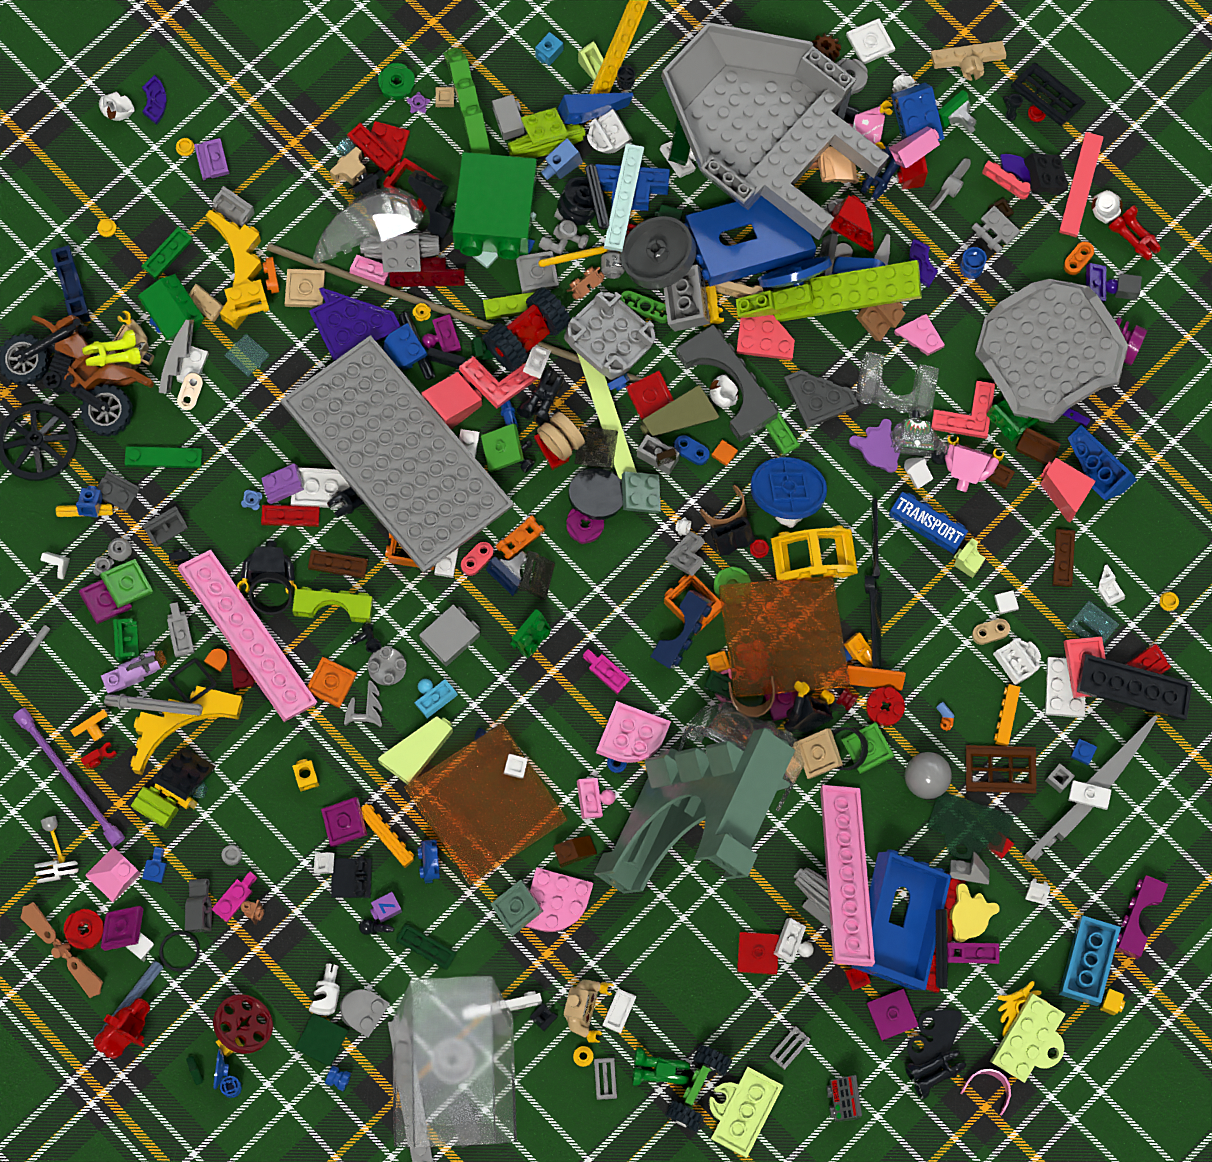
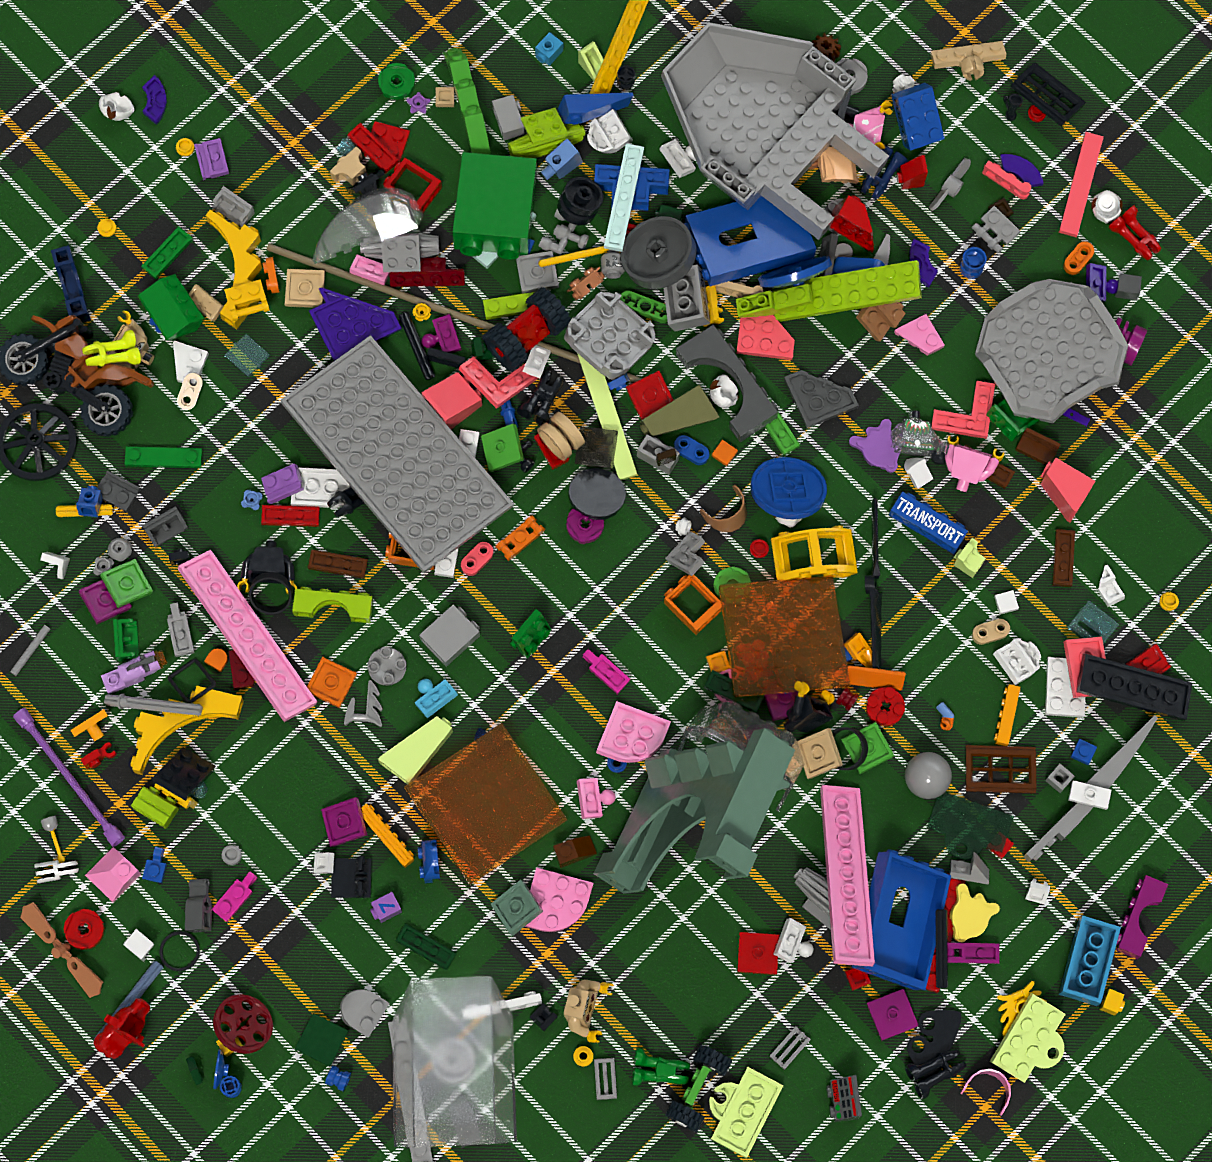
(122, 928): magenta plate -> none
(180, 349): light grey slope -> none
(253, 910): nougat hinge -> none
(309, 782): yellow brick -> none
(330, 989): white piece -> none
(367, 927): black bar -> none
(372, 644): black piece -> none
(404, 347): blue slope -> none
(432, 194): black arch -> none
(507, 572): dark blue piece -> none
(515, 766): white plate -> none
(541, 576): clear smoke plate -> none
(567, 229): light grey tile -> none
(597, 196): black axle -> none
(619, 1011): white tile -> none
(641, 492): sand green plate -> none
(679, 147): dark green tile -> none
(694, 609): dark blue arch -> none
(732, 536): black brick -> none
(753, 711): medium nougat piece -> none
(870, 41): white tile -> none
(872, 390): clear arch -> none
(914, 147): bright pink slope -> none
(958, 112): piece -> none
(1046, 173): black brick -> none
(1100, 465): blue wedge -> none

